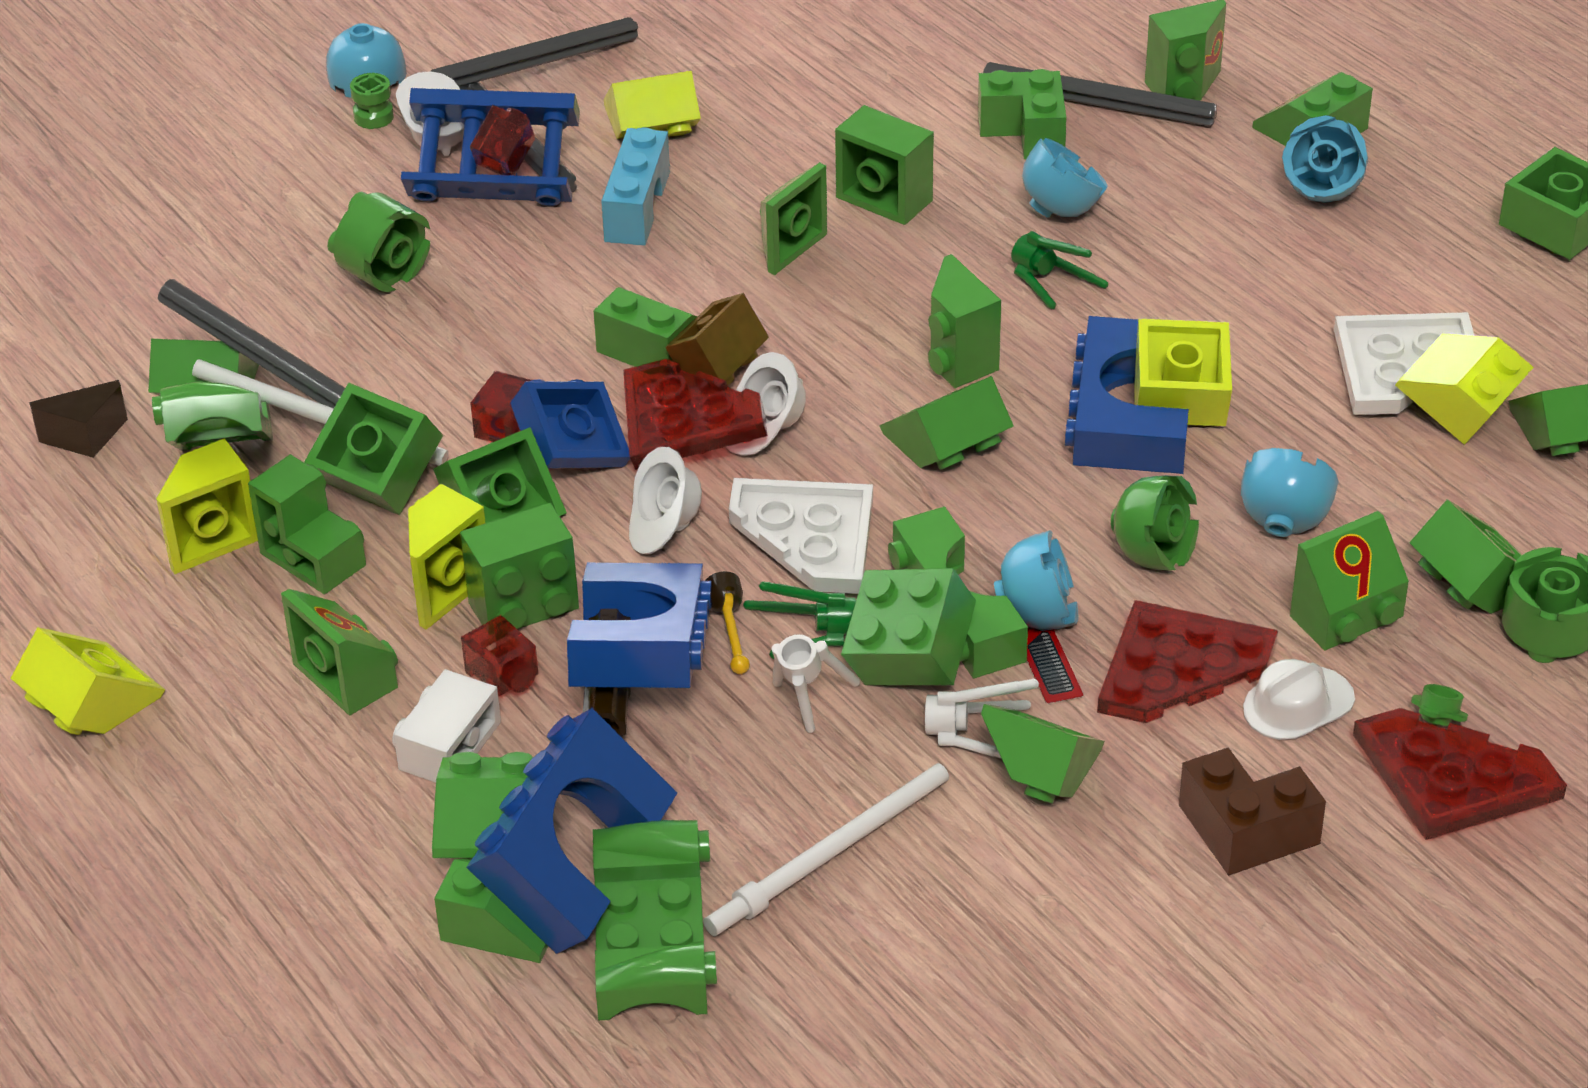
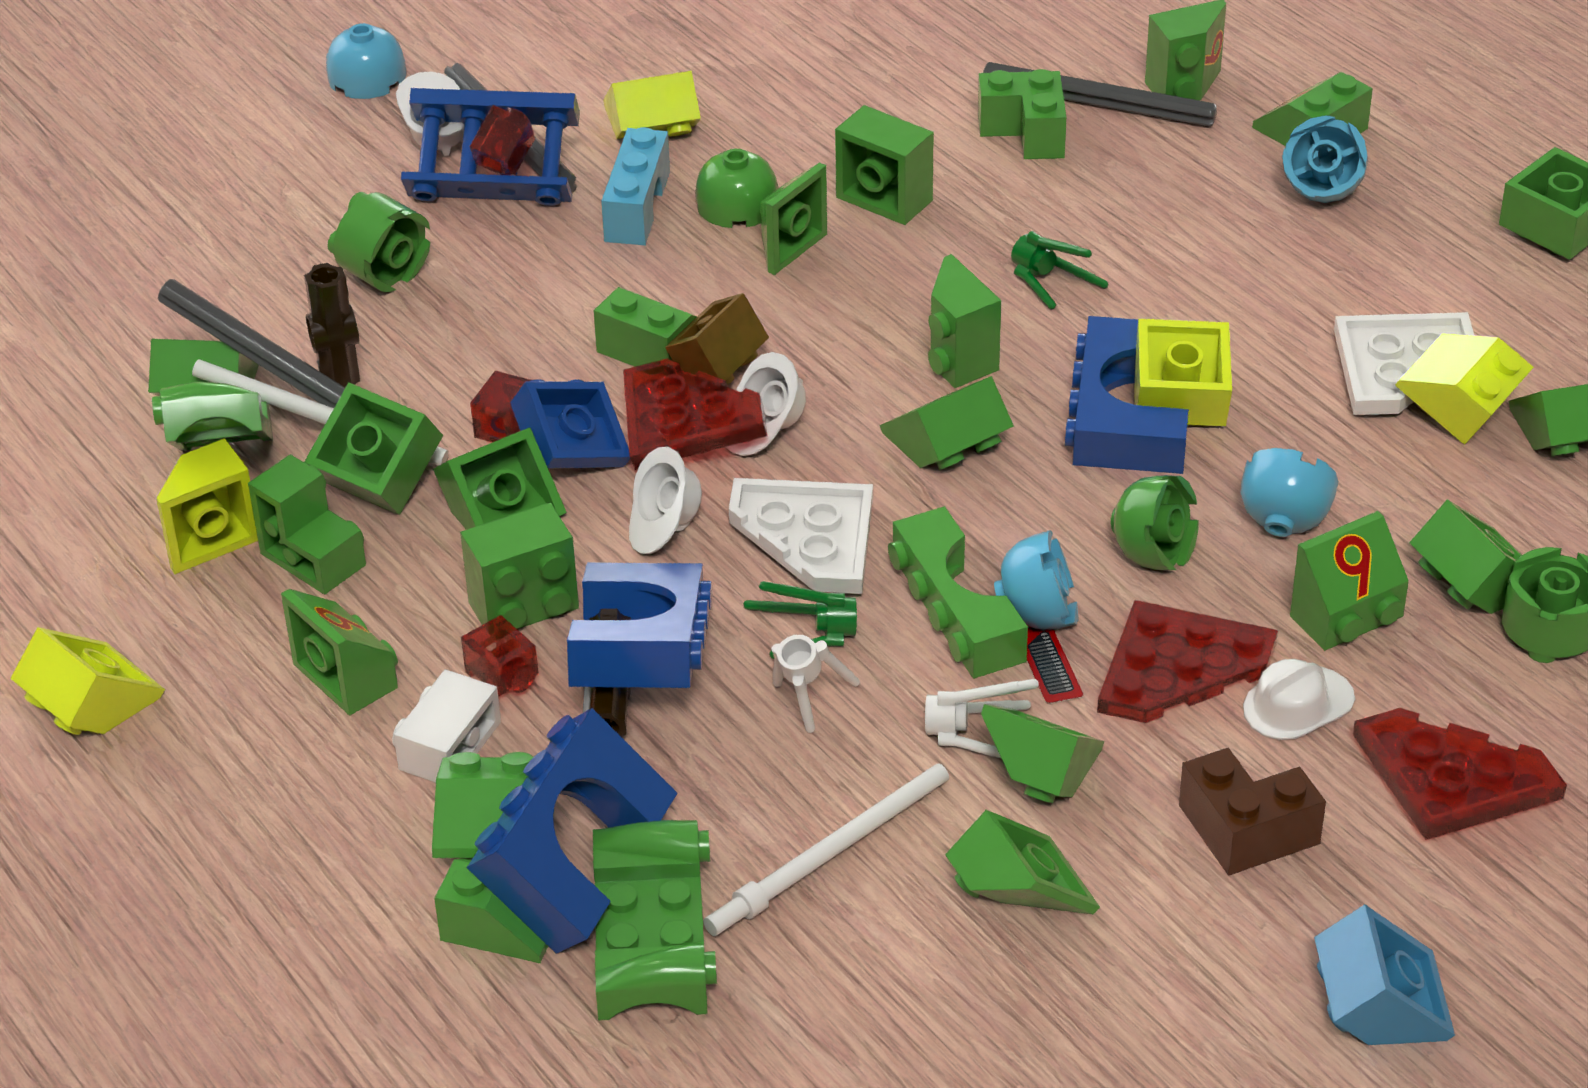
(81, 418): dark brown slope -> none
(332, 324): none -> dark brown piece
(372, 100): bright green wheel -> none
(437, 550): neon yellow slope -> none
(541, 52): dark grey axle -> none
(727, 604): hinge -> none
(733, 187): none -> bright green cylinder
(909, 627): bright green brick -> none
(1017, 867): none -> bright green slope
(1059, 181): medium azure cylinder -> none
(1381, 982): none -> dark azure slope
(1440, 704): bright green plate -> none

